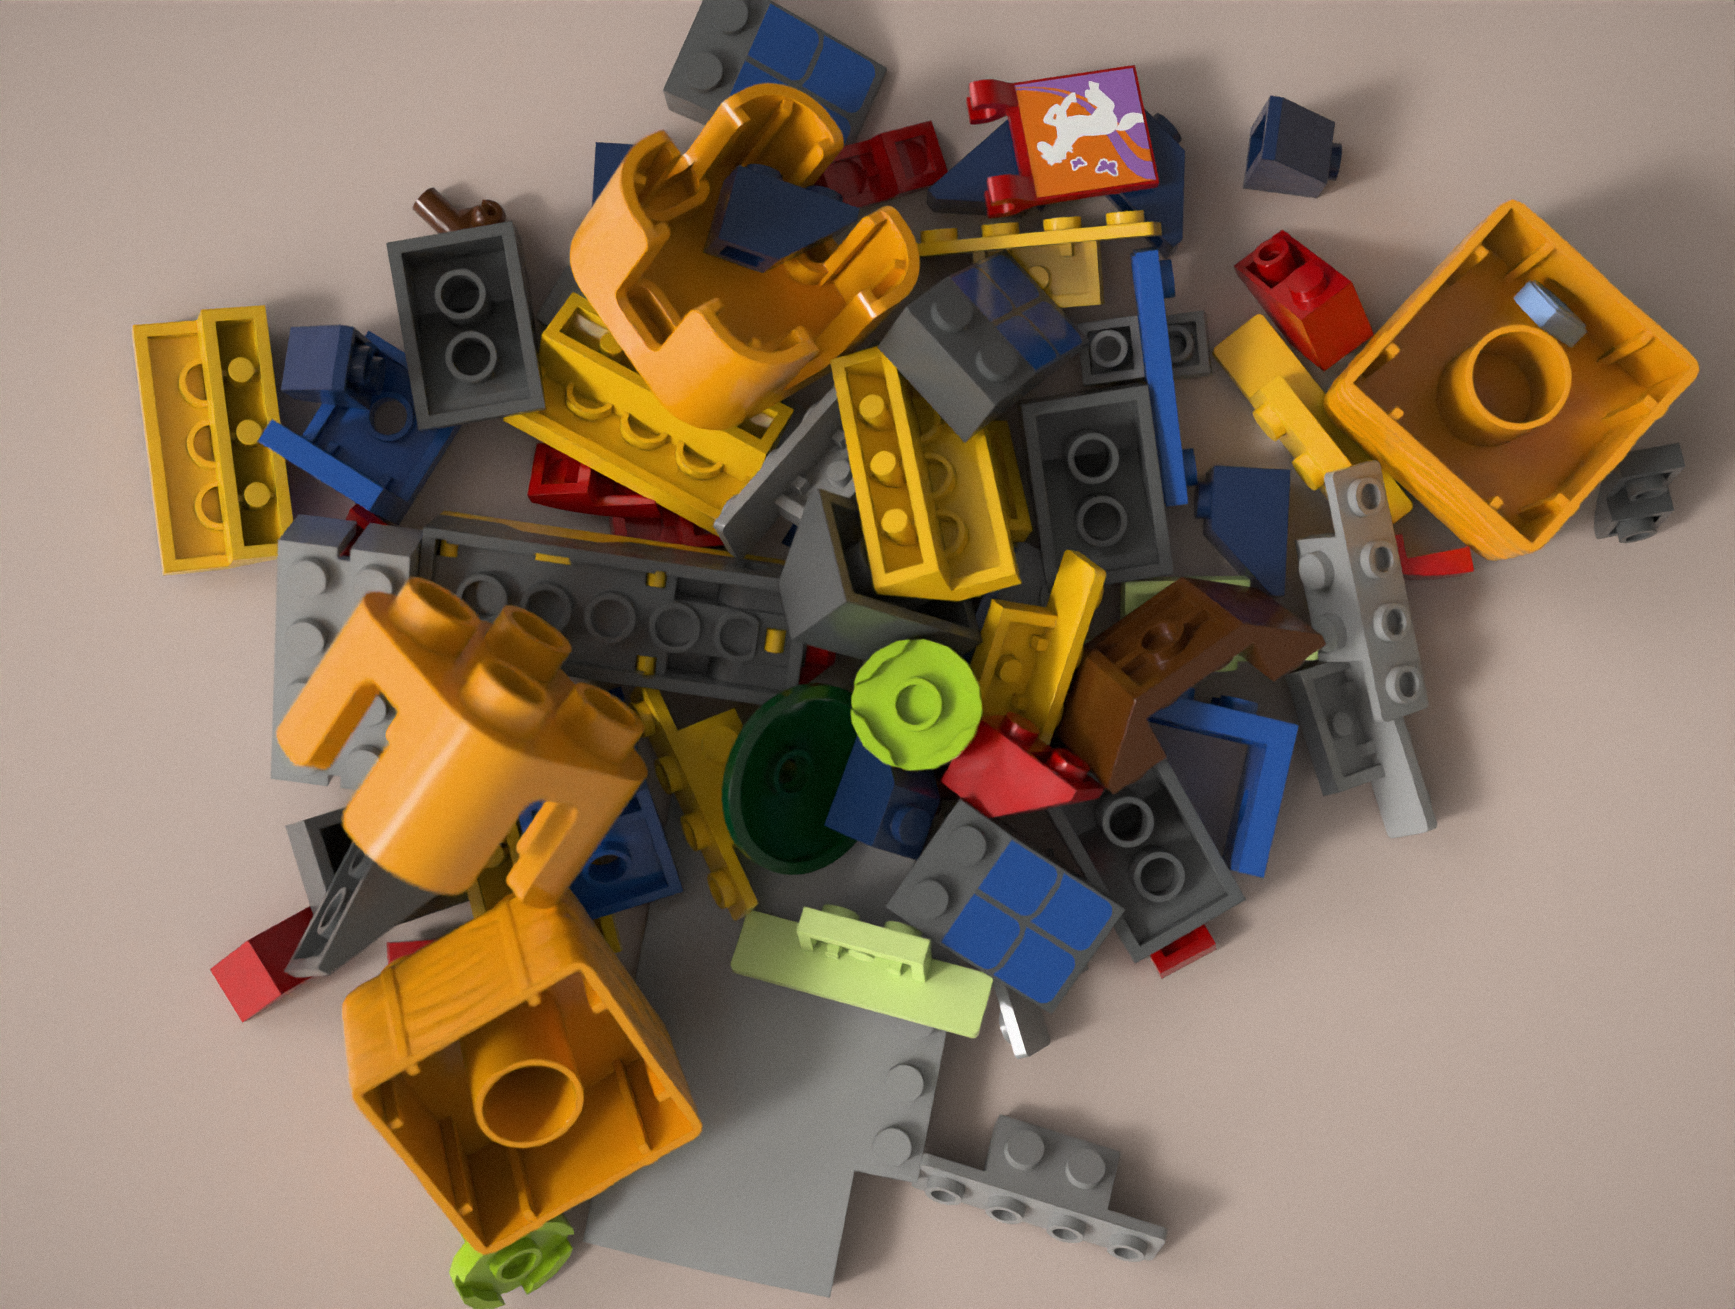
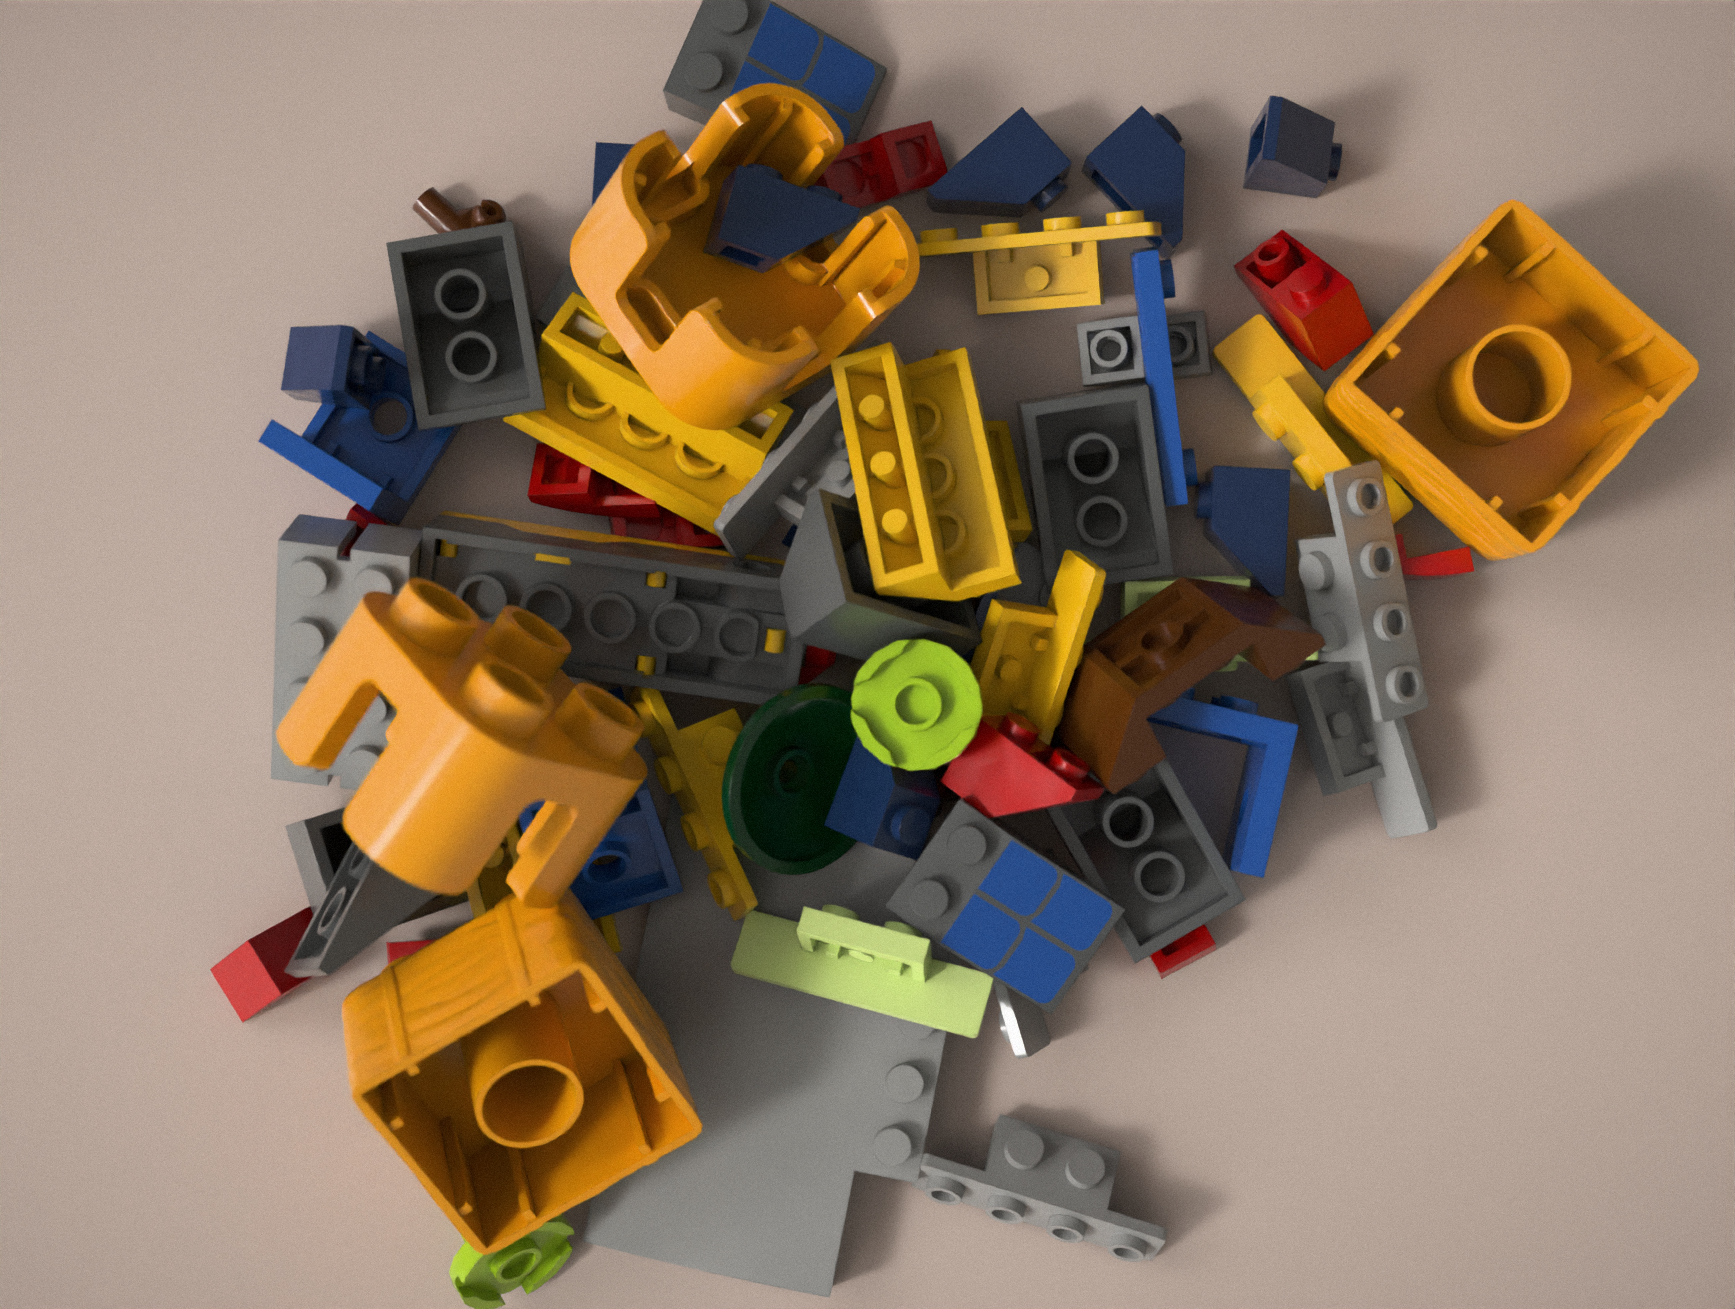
(203, 409): yellow slope -> none
(981, 342): dark grey slope -> none
(1068, 136): flag -> none
(1550, 313): light blue tile -> none
(1636, 494): dark grey slope -> none

